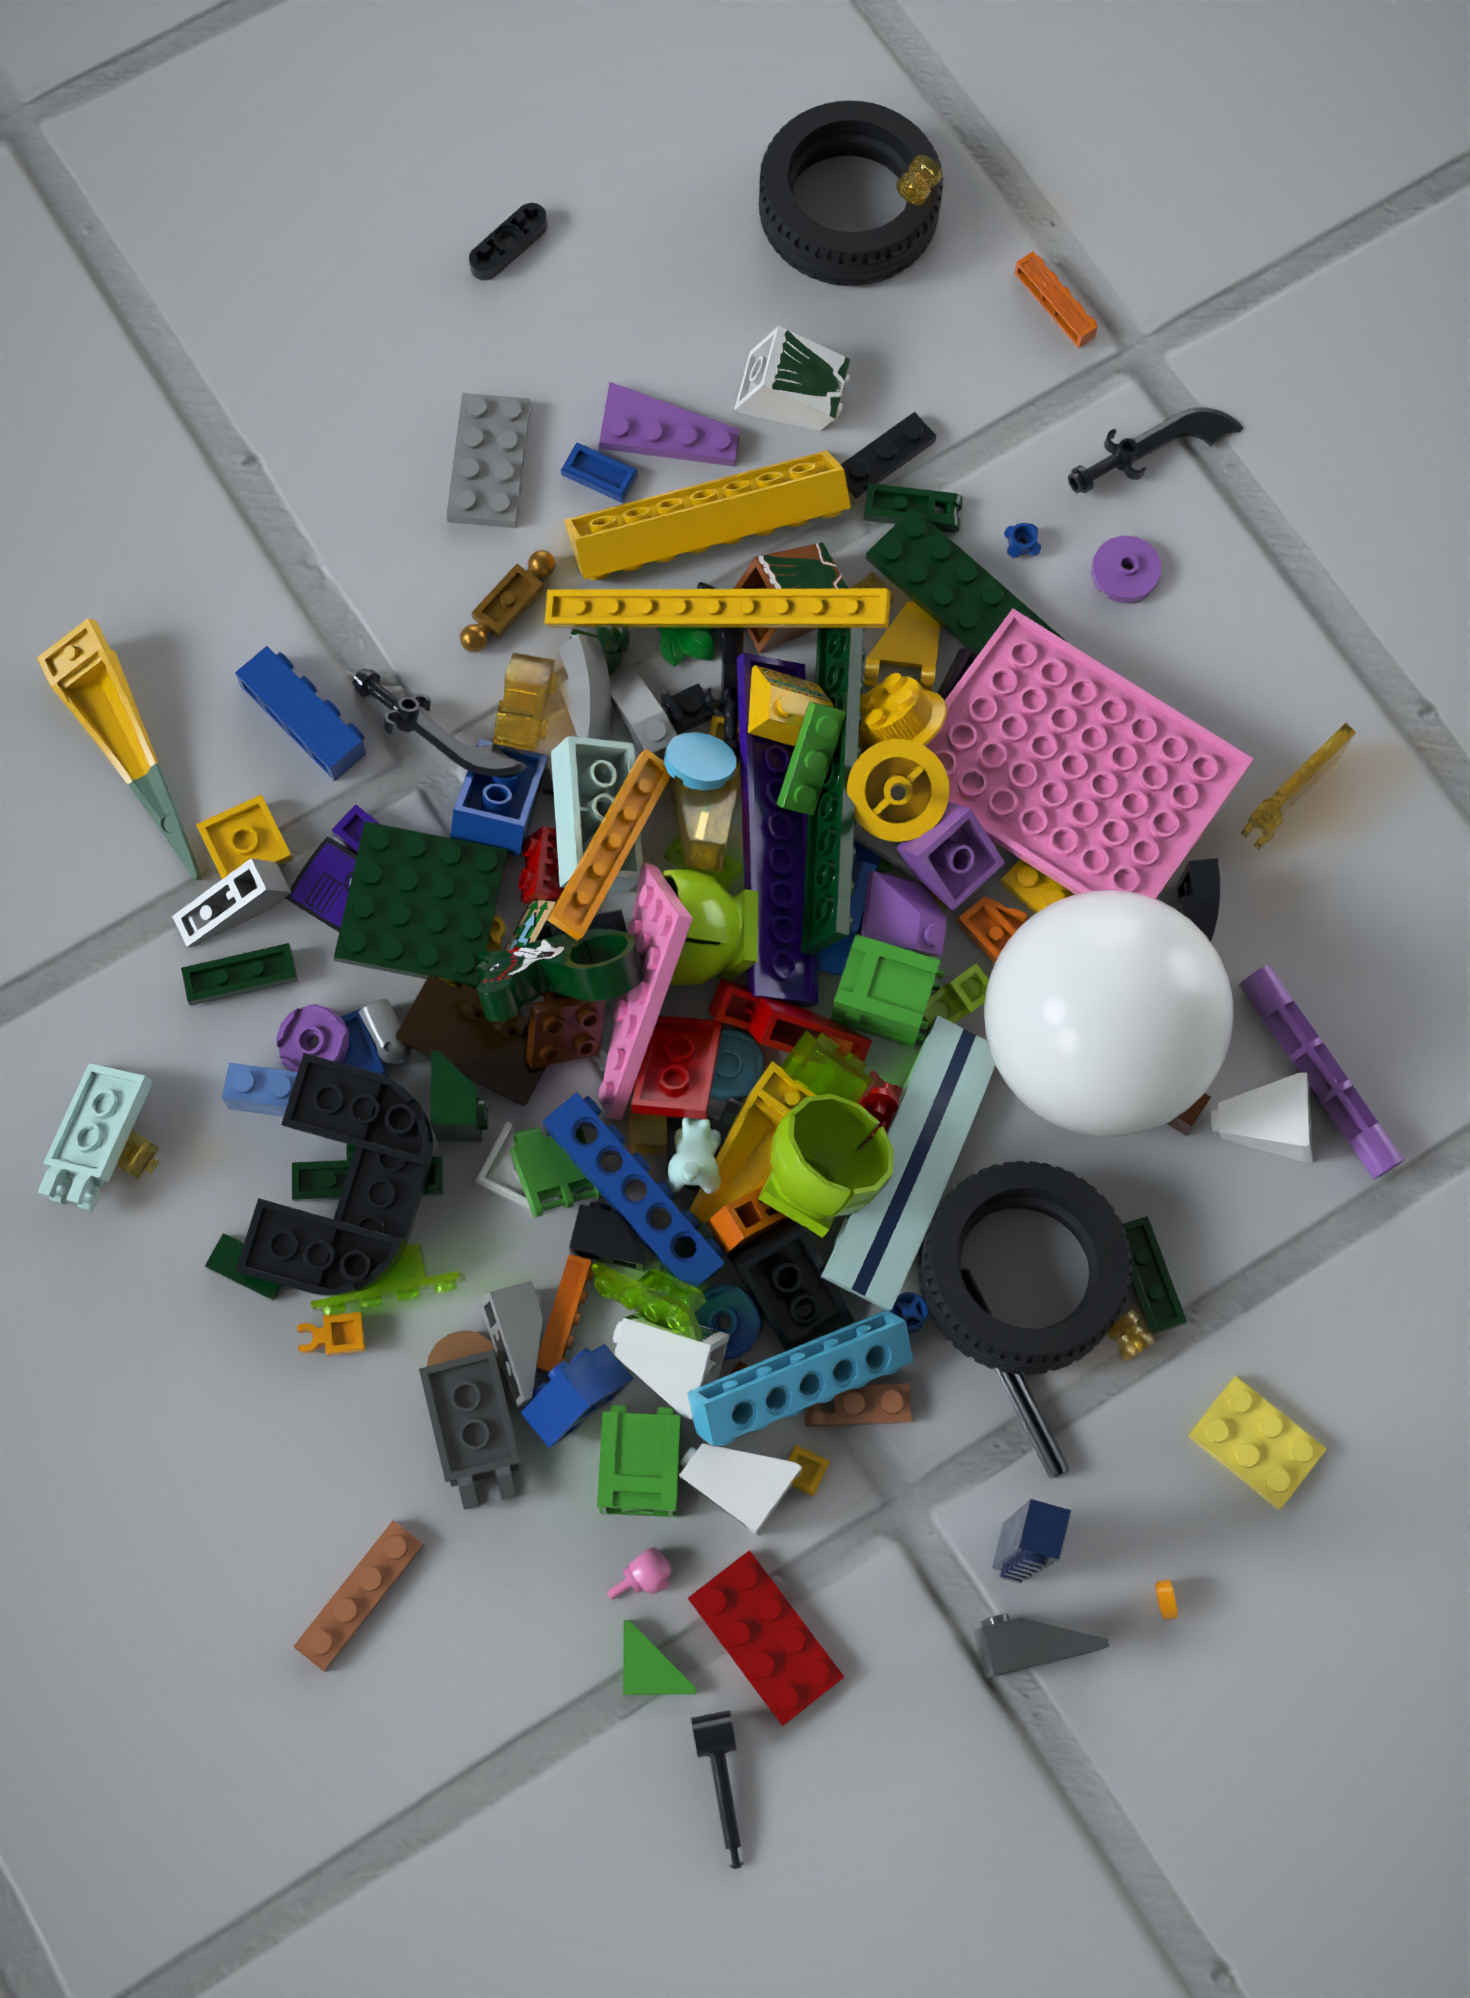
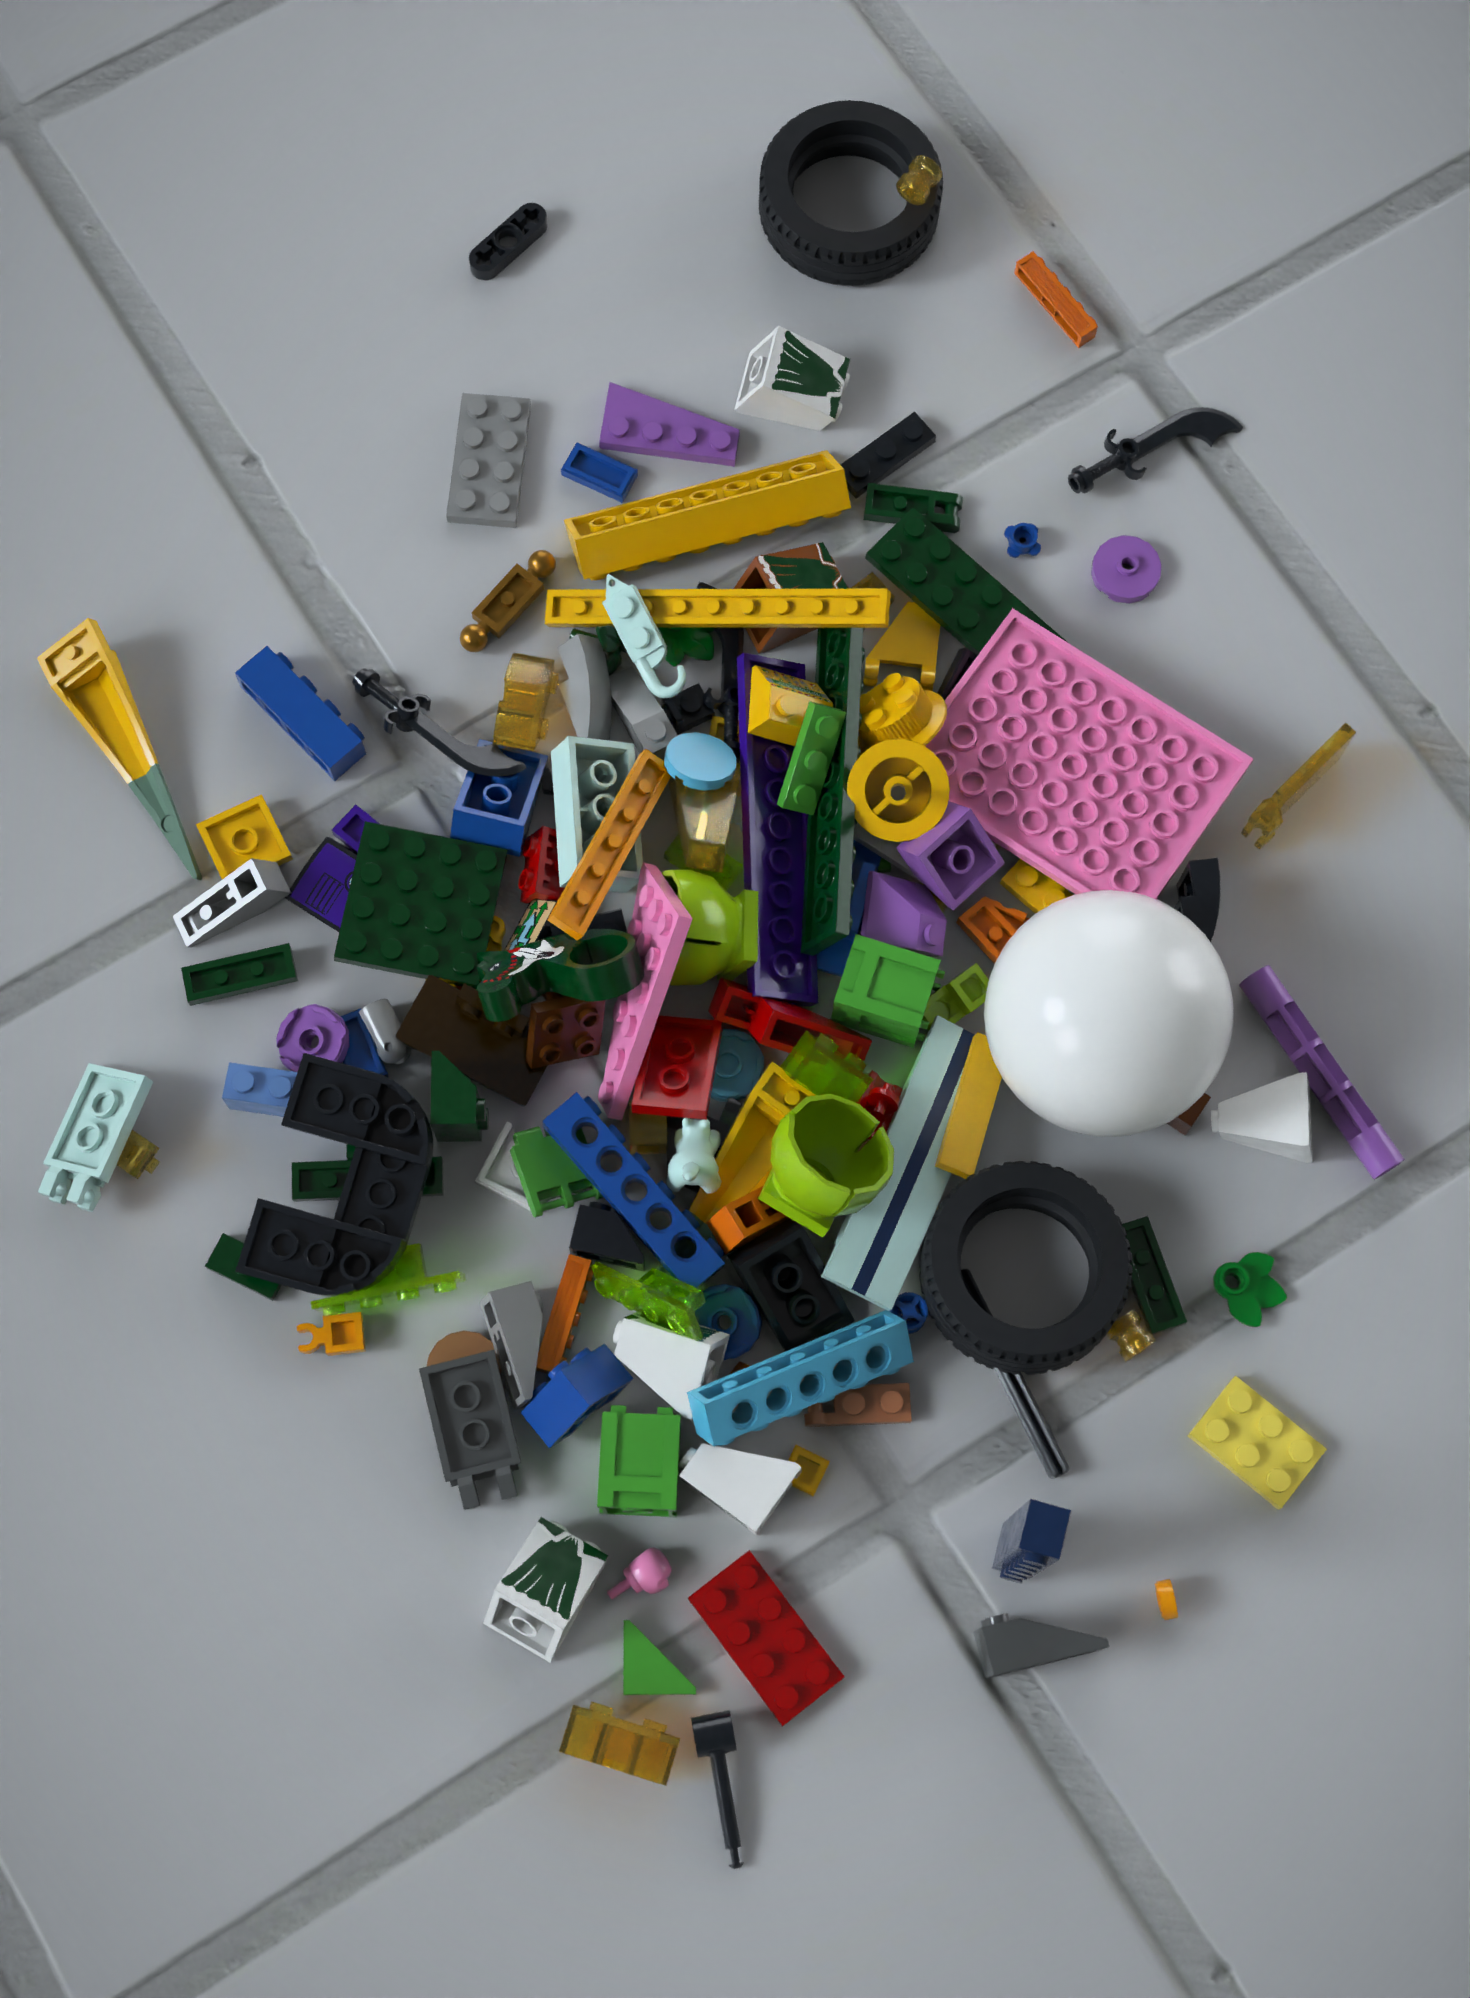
(358, 1596): nougat plate -> none
(545, 1588): none -> slope
(620, 1744): none -> clear yellow brick
(639, 635): none -> light aqua plate
(970, 1111): none -> yellow tile
(1254, 1287): none -> green plate

